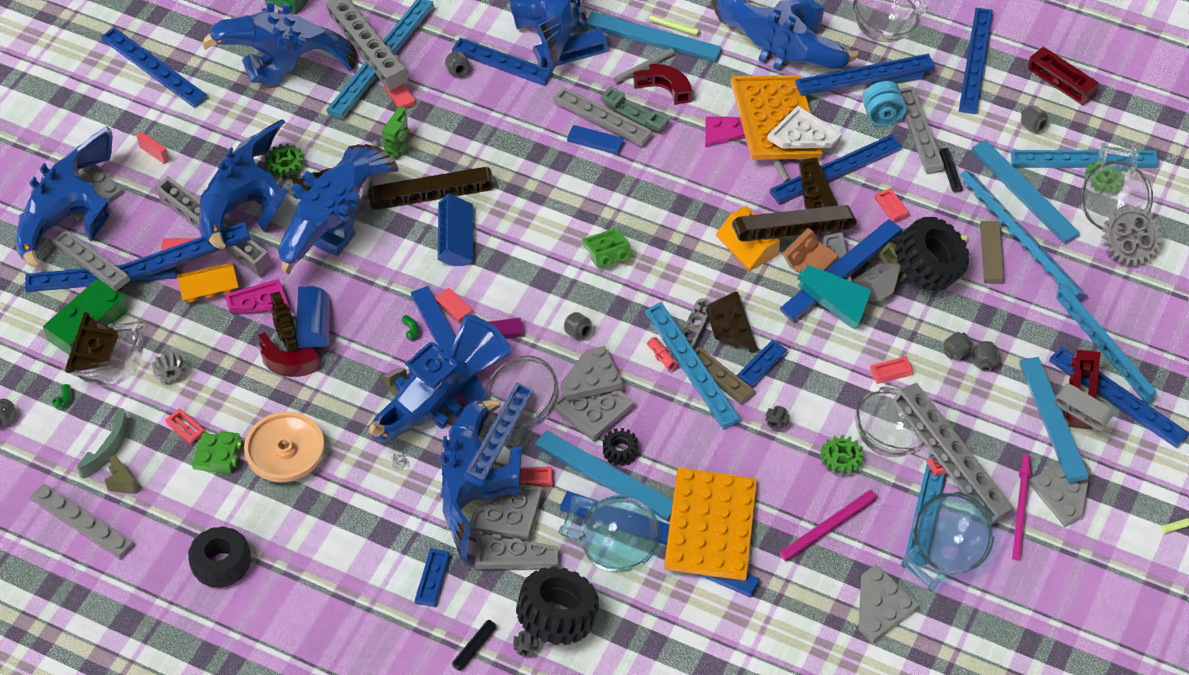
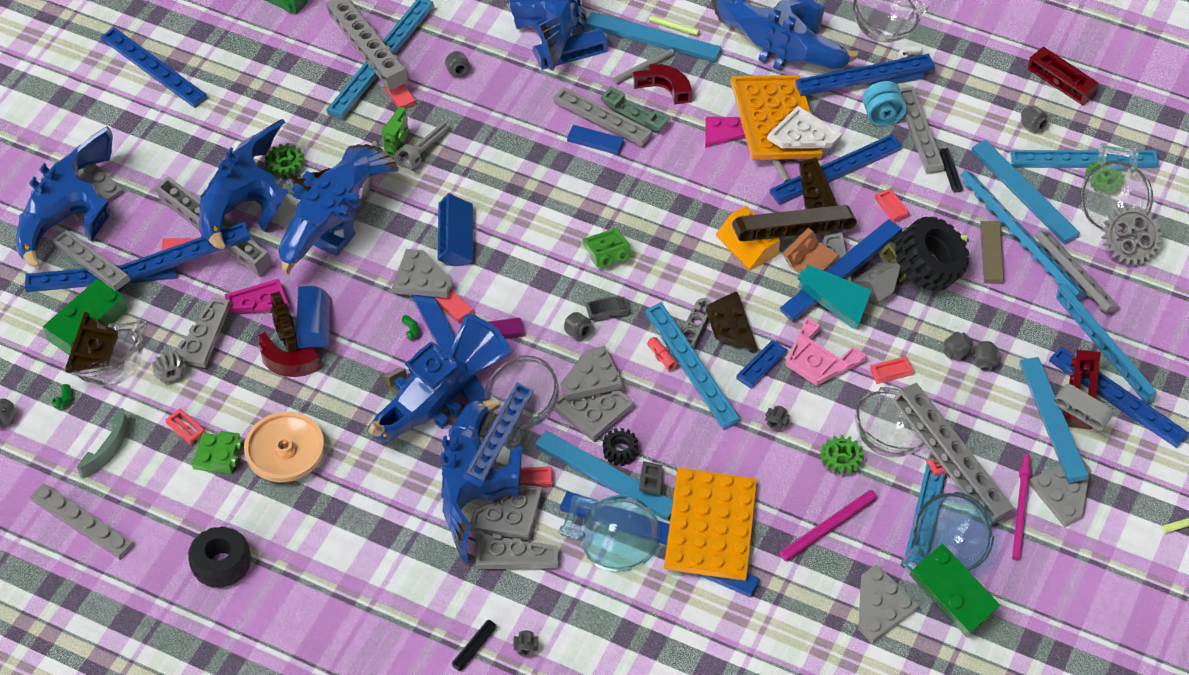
(120, 479): olive slope -> none
(152, 147): coral tile -> none
(203, 335): none -> light grey wing
(207, 282): light orange slope -> none
(281, 39): blue animal -> none
(400, 461): clear bush -> none
(410, 155): none -> light grey piece
(421, 276): none -> light grey plate
(431, 188): dark brown beam -> none
(432, 578): blue tile -> none
(503, 61): blue tile -> none
(552, 623): black tyre -> none
(603, 308): none -> slope
(650, 478): none -> dark grey slope
(725, 378): dark tan tile -> none
(815, 361): none -> bright pink wing
(907, 51): none -> white arm
(954, 589): none -> green brick
(975, 61): blue tile -> none
(1081, 276): none -> light grey plate

